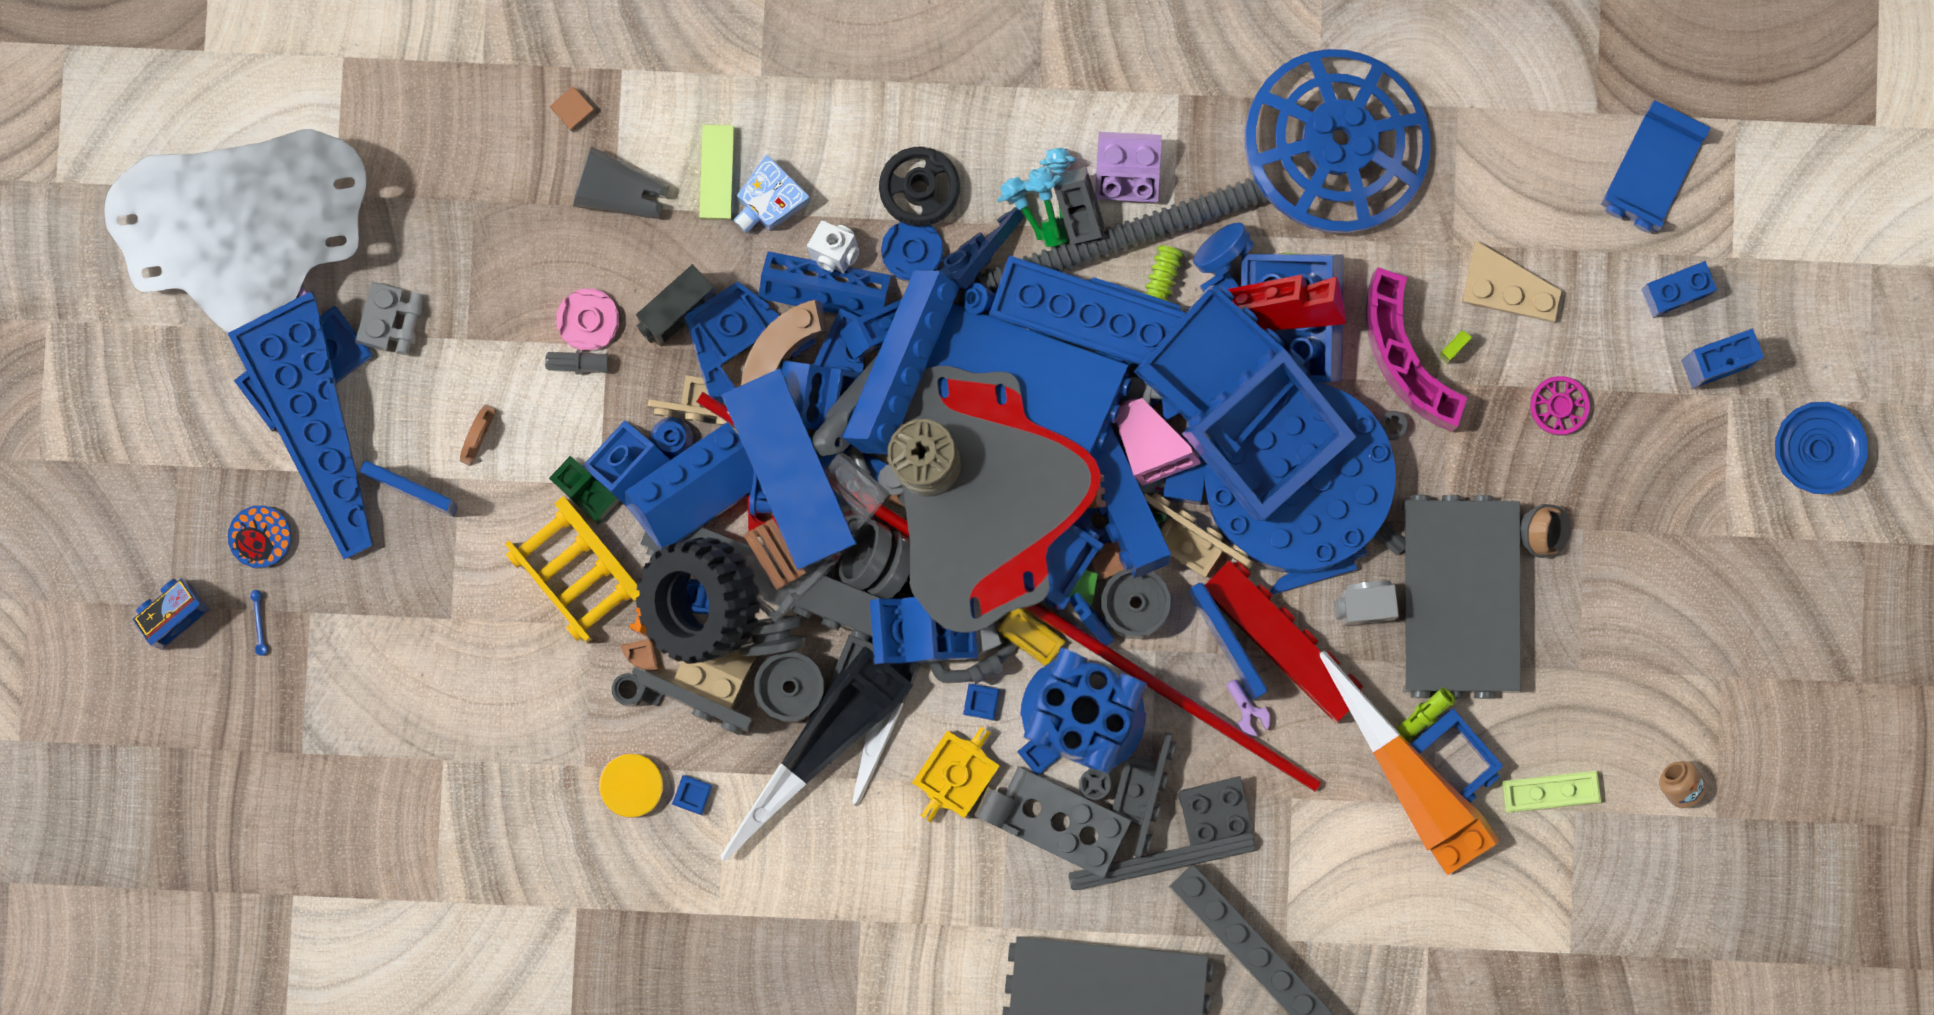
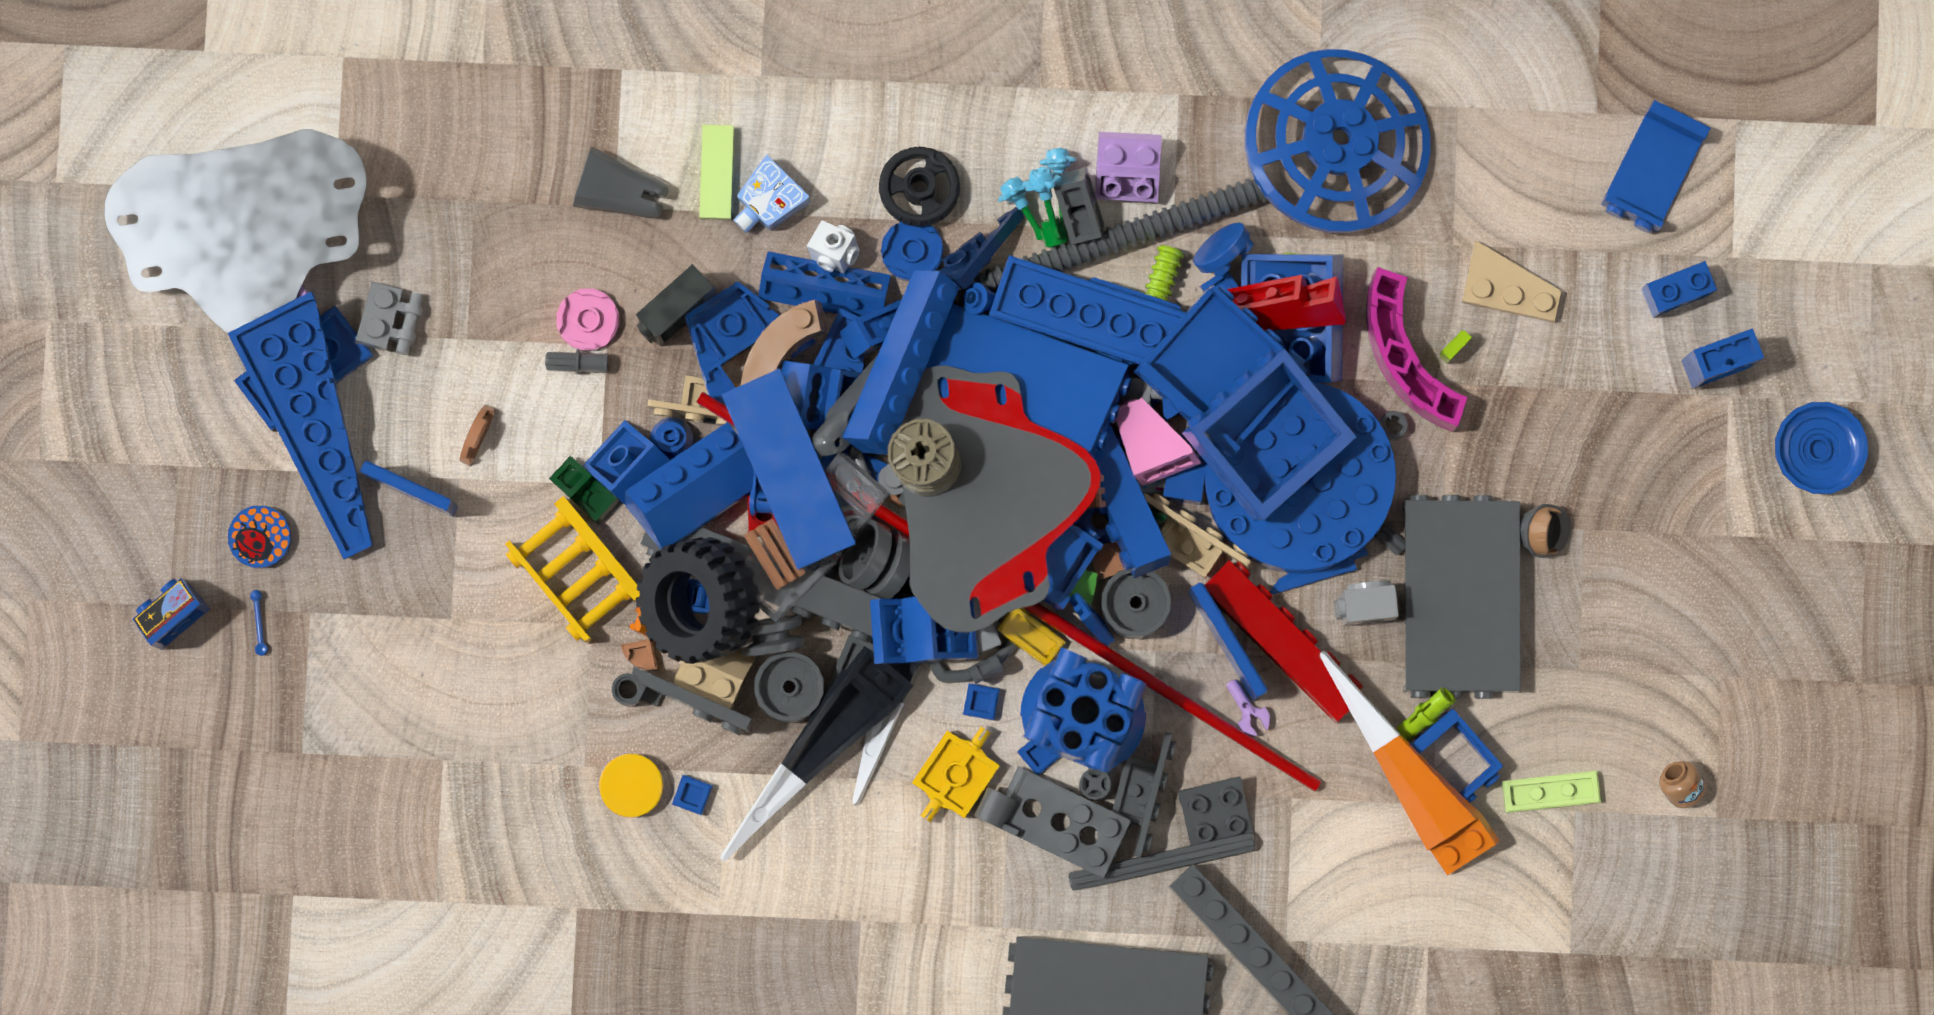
(571, 108): nougat tile -> none
(1559, 405): dark pink wheel -> none

